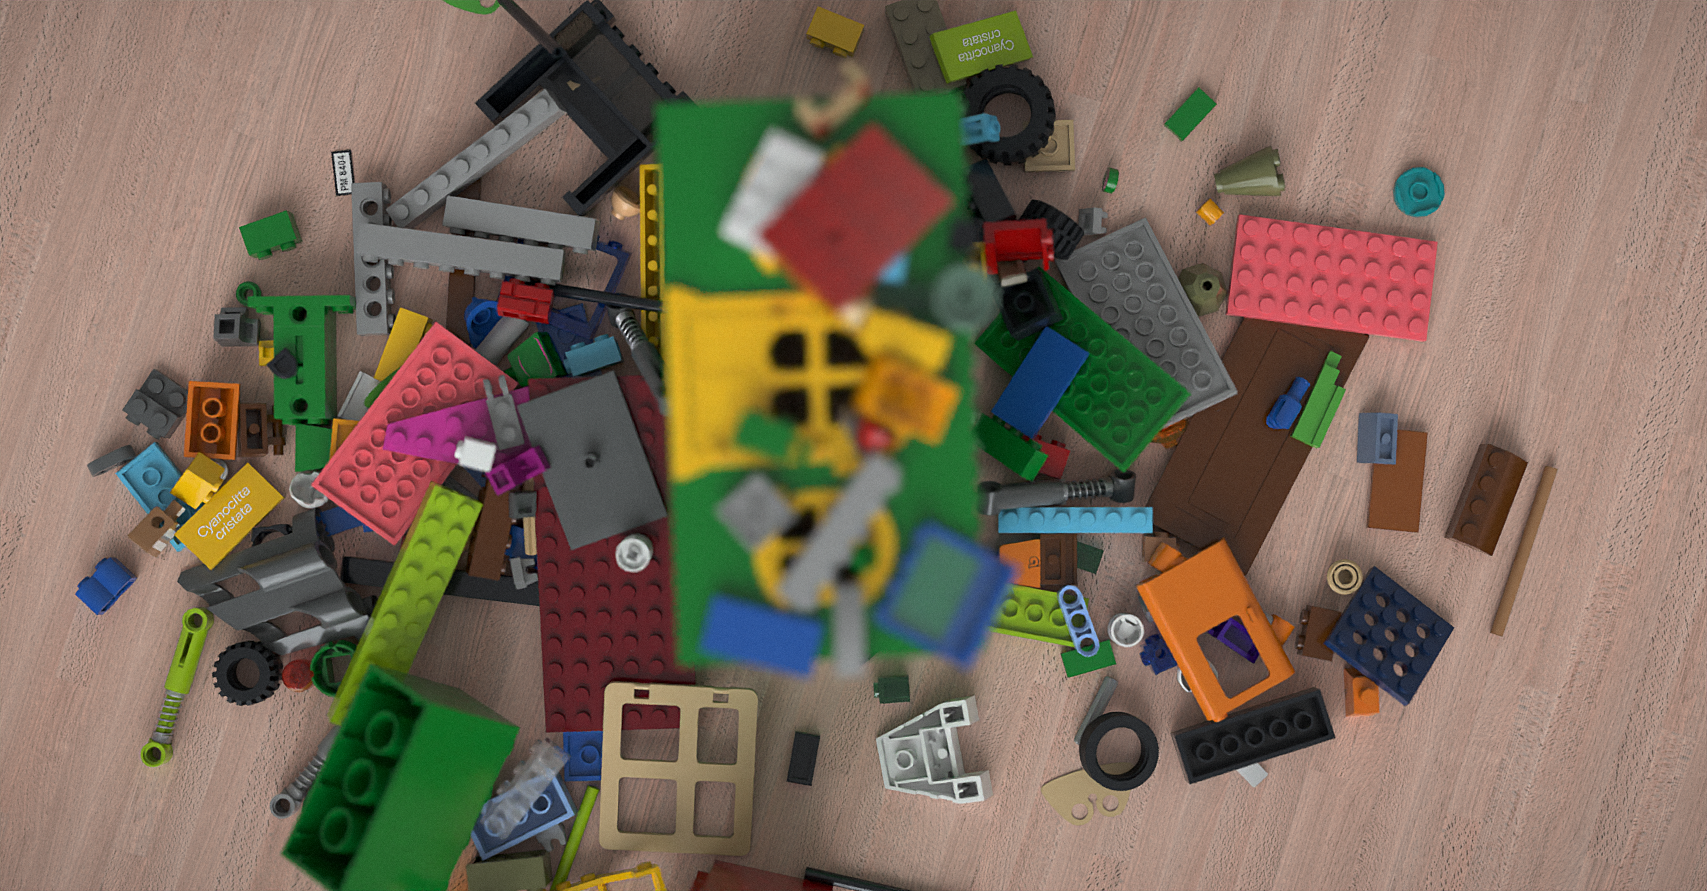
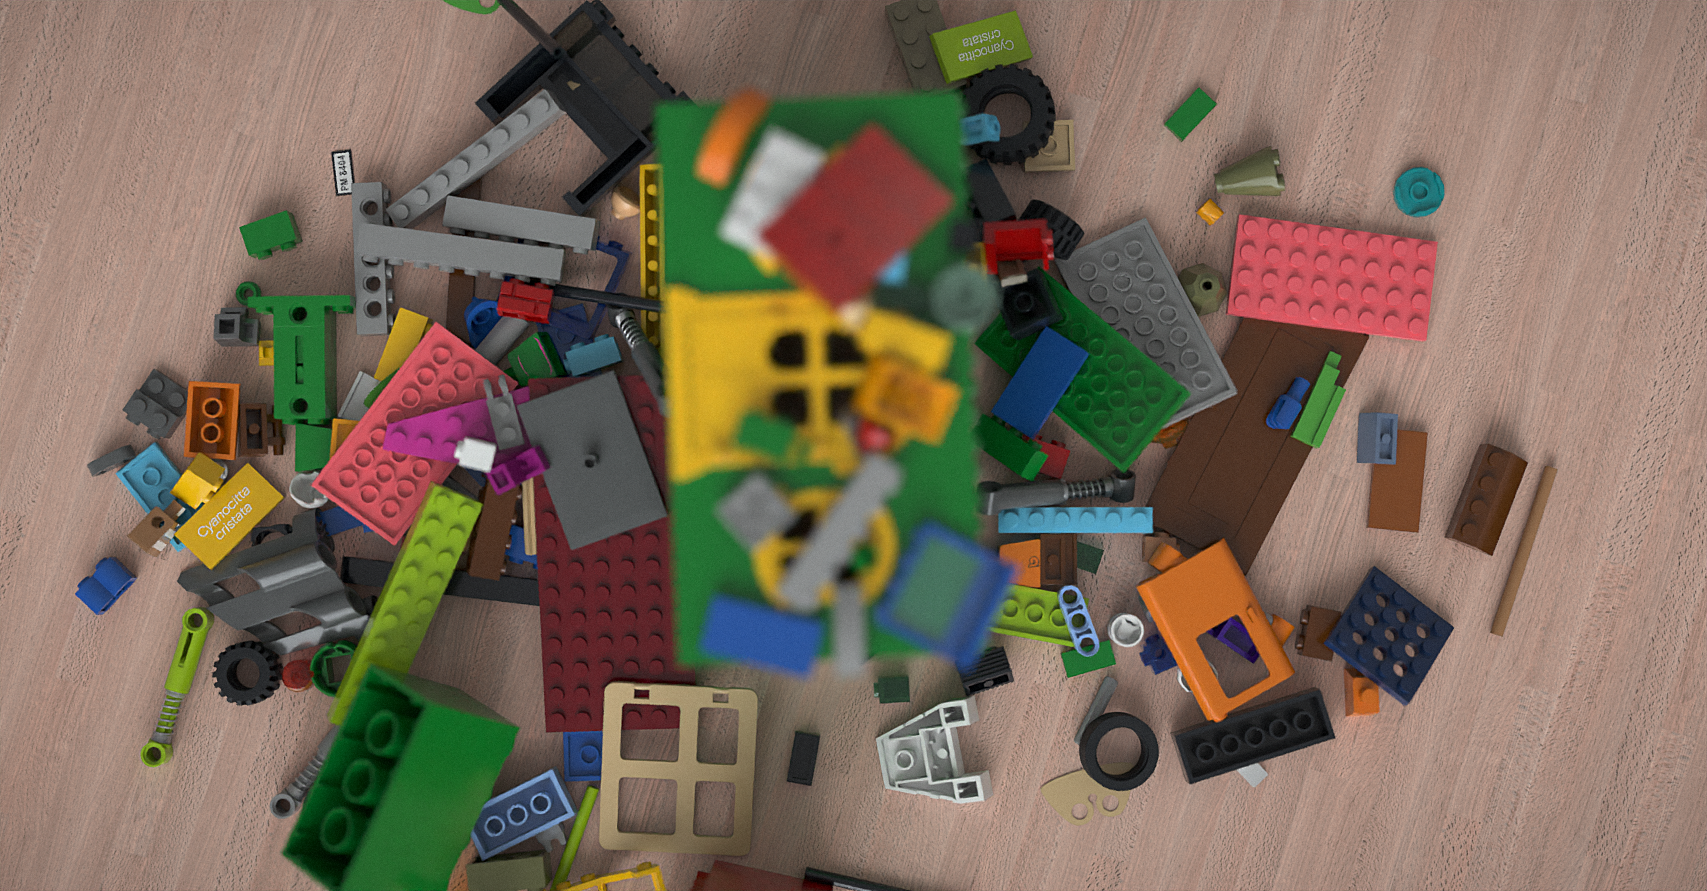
(284, 364): black tile -> none
(520, 574): light grey tile -> none
(522, 504): dark grey tile -> none
(525, 788): clear brick -> none
(634, 552): white wheel -> none
(730, 134): none -> orange arch
(824, 122): tan panel -> none
(834, 32): yellow brick -> none
(986, 672): none -> black brick
(1091, 219): light grey tile -> none
(1110, 180): green tile -> none
(1344, 576): tan brick -> none

